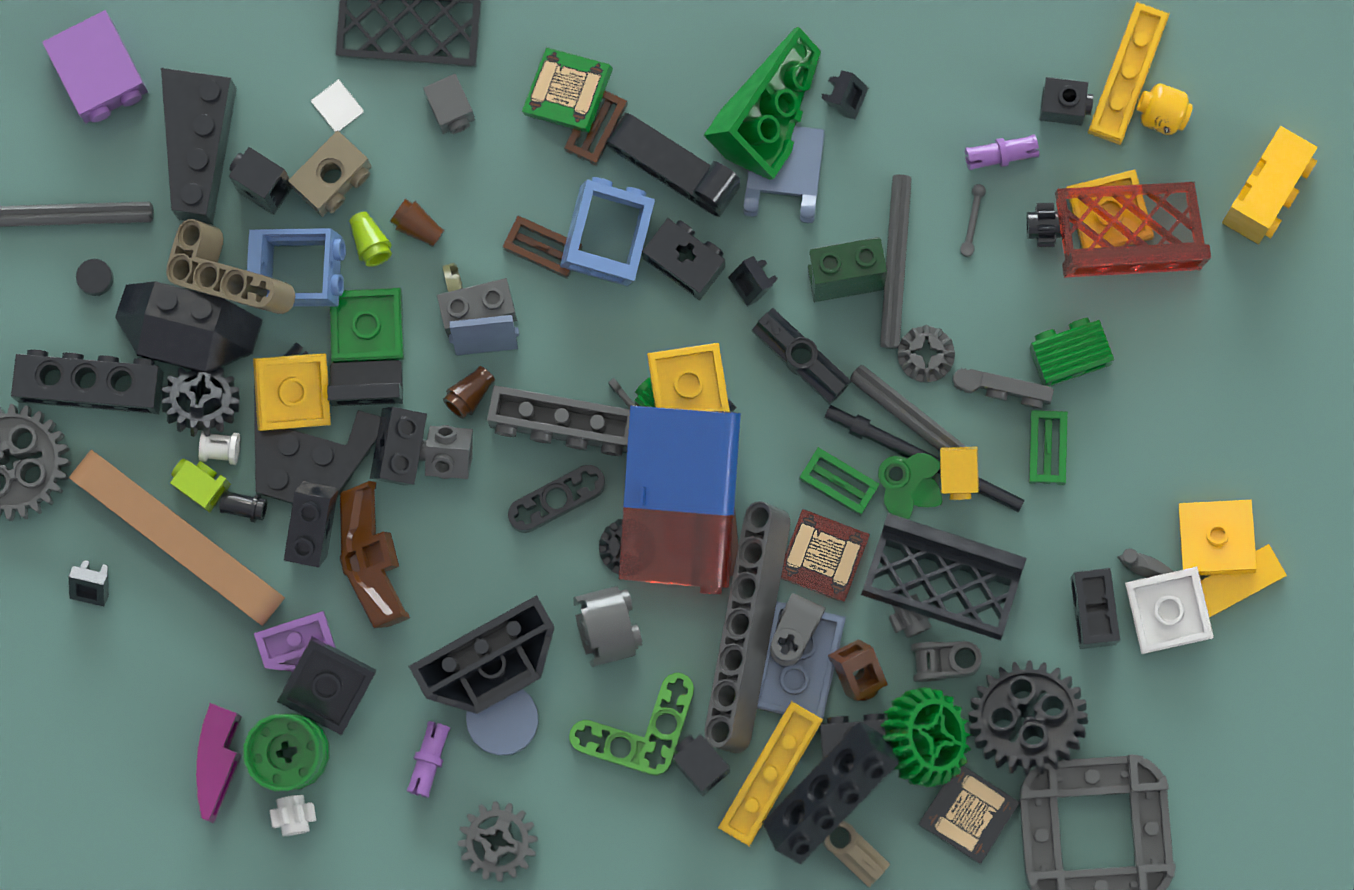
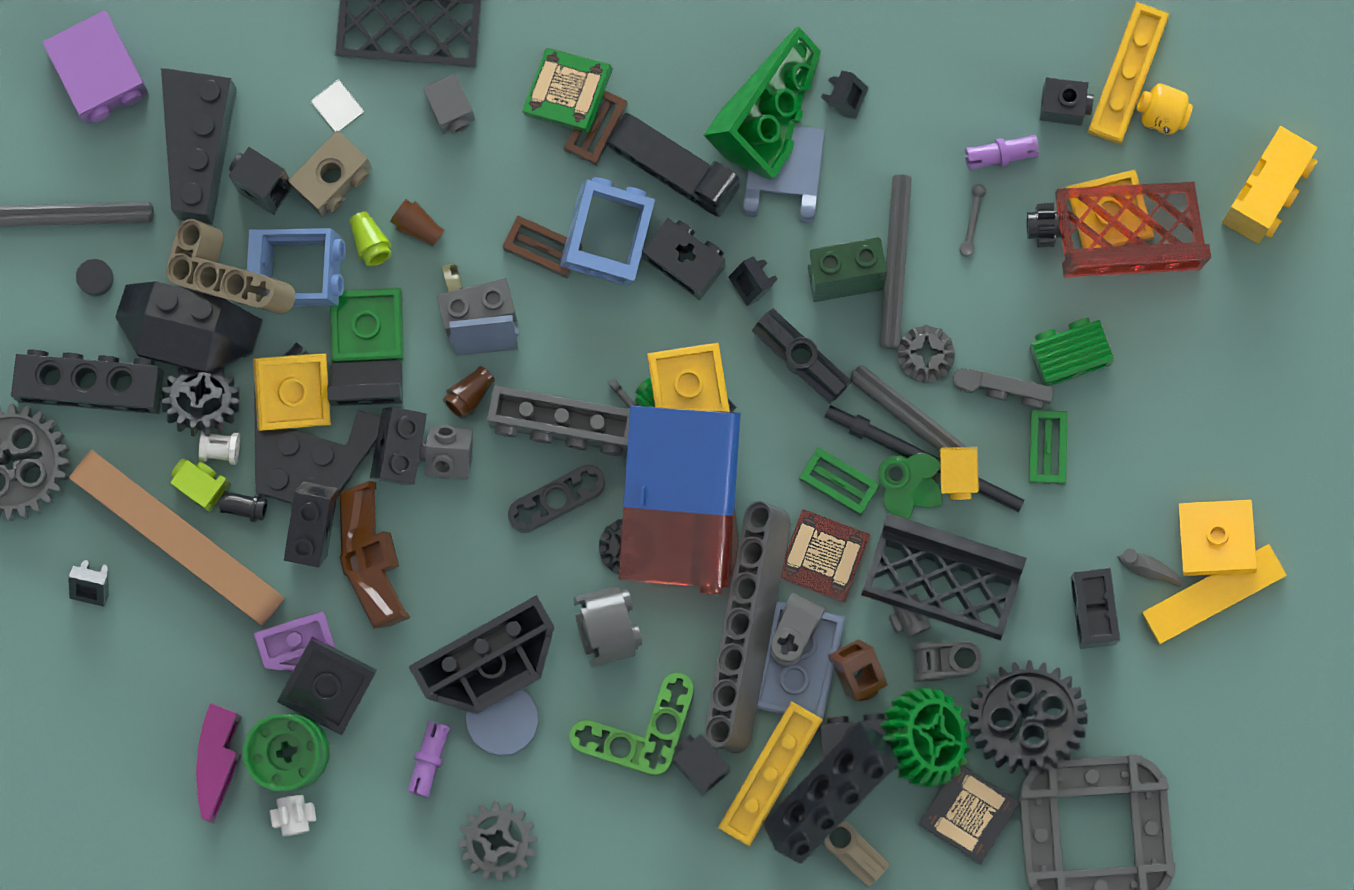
(1169, 610): white tile -> none

